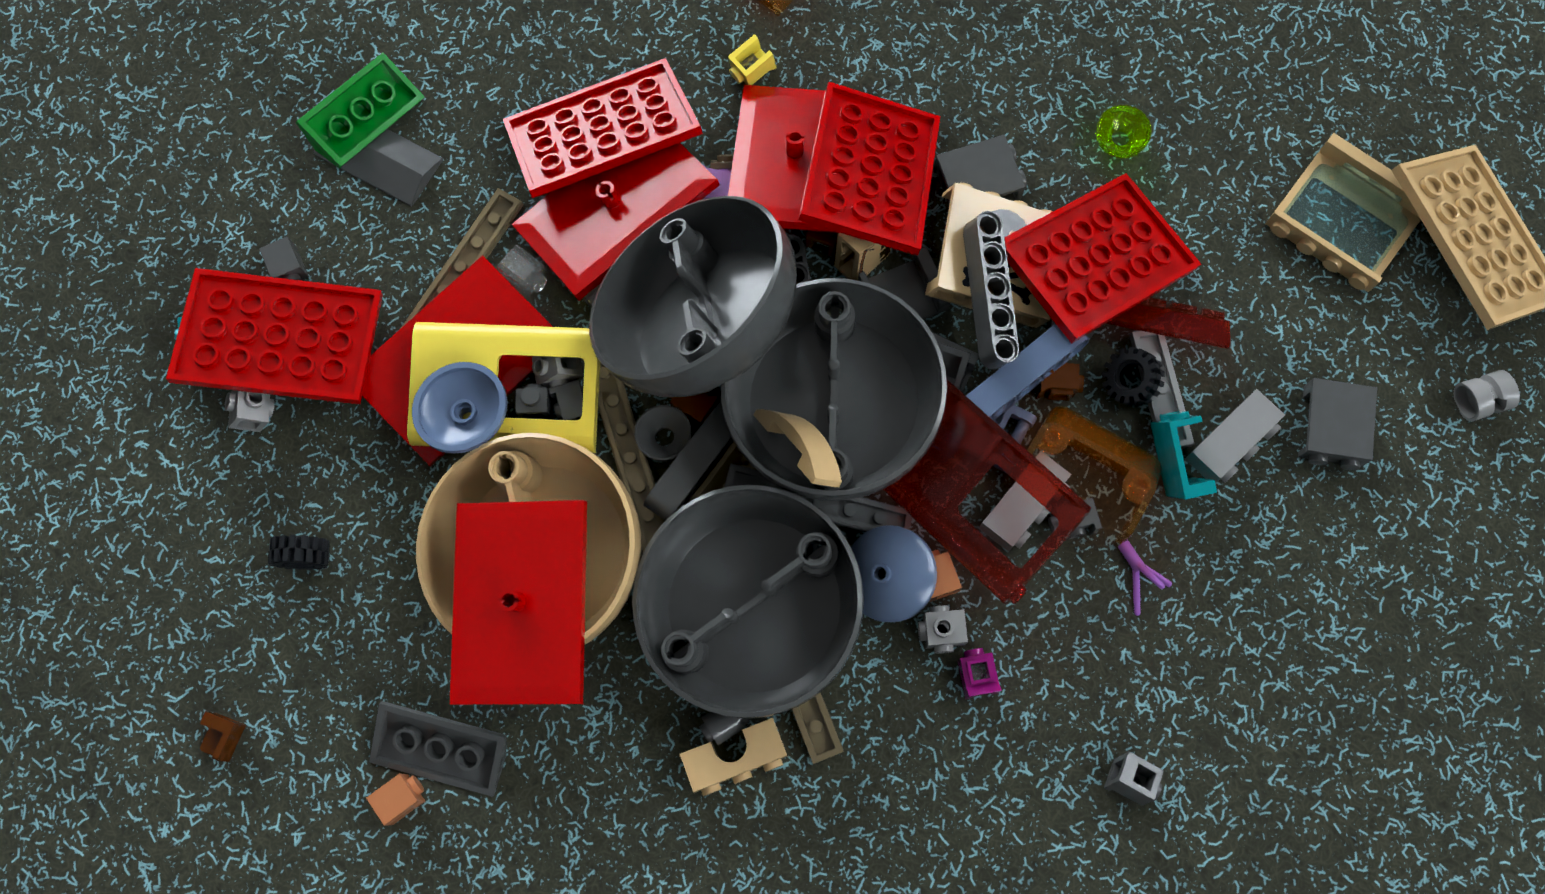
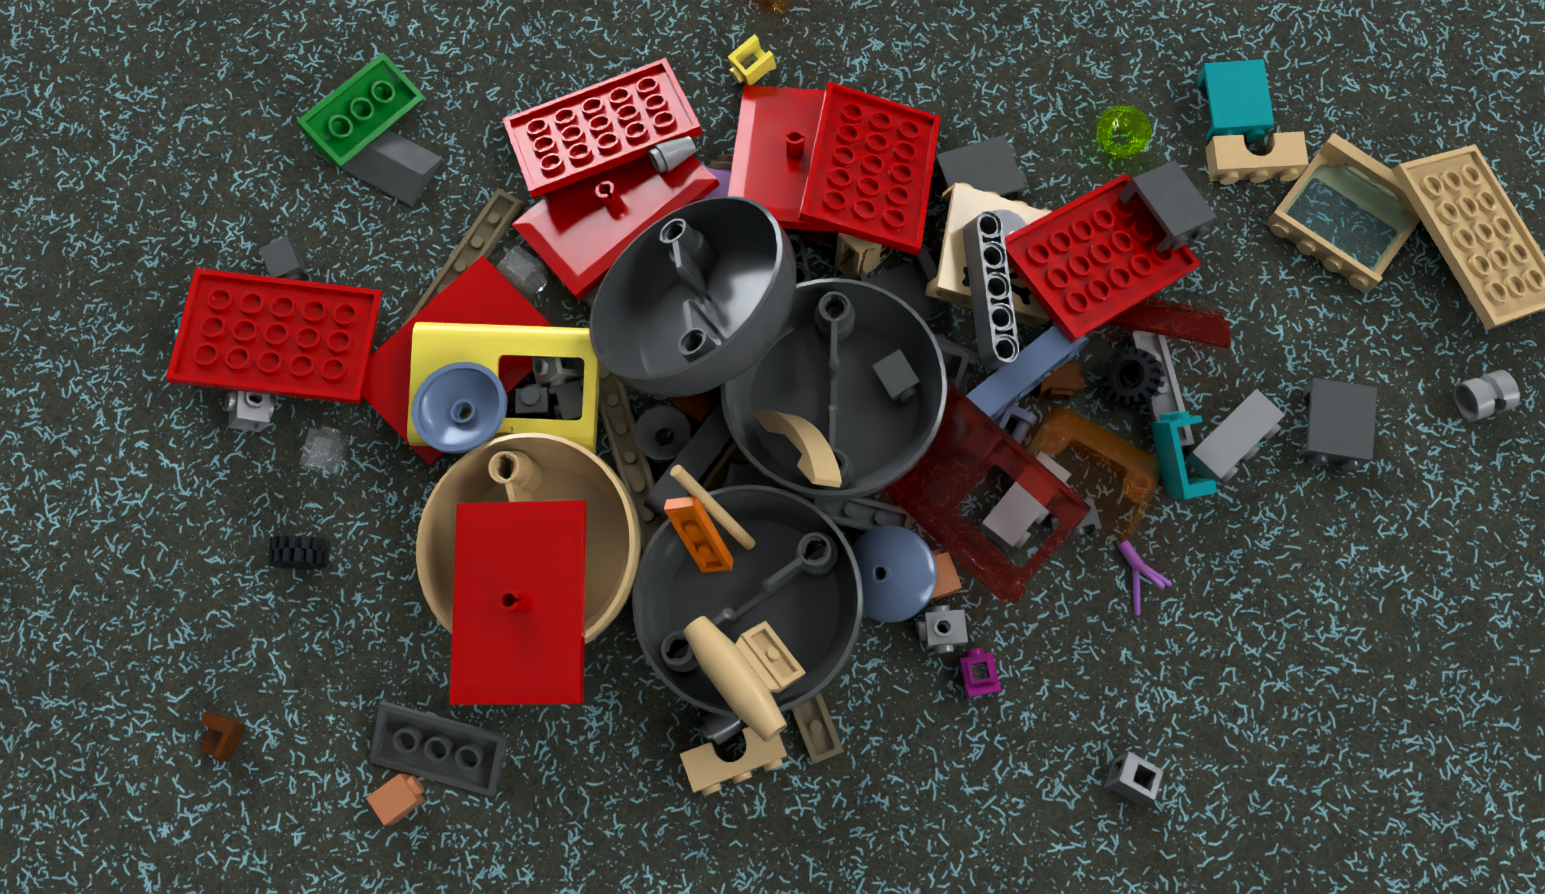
(324, 451): none -> clear brick
(671, 153): none -> light grey cone
(698, 534): none -> orange plate
(712, 506): none -> tan bar
(746, 671): none -> tan plate
(897, 377): none -> dark grey brick
(1172, 202): none -> dark grey panel
(1231, 161): none -> tan arch
(1237, 99): none -> teal panel

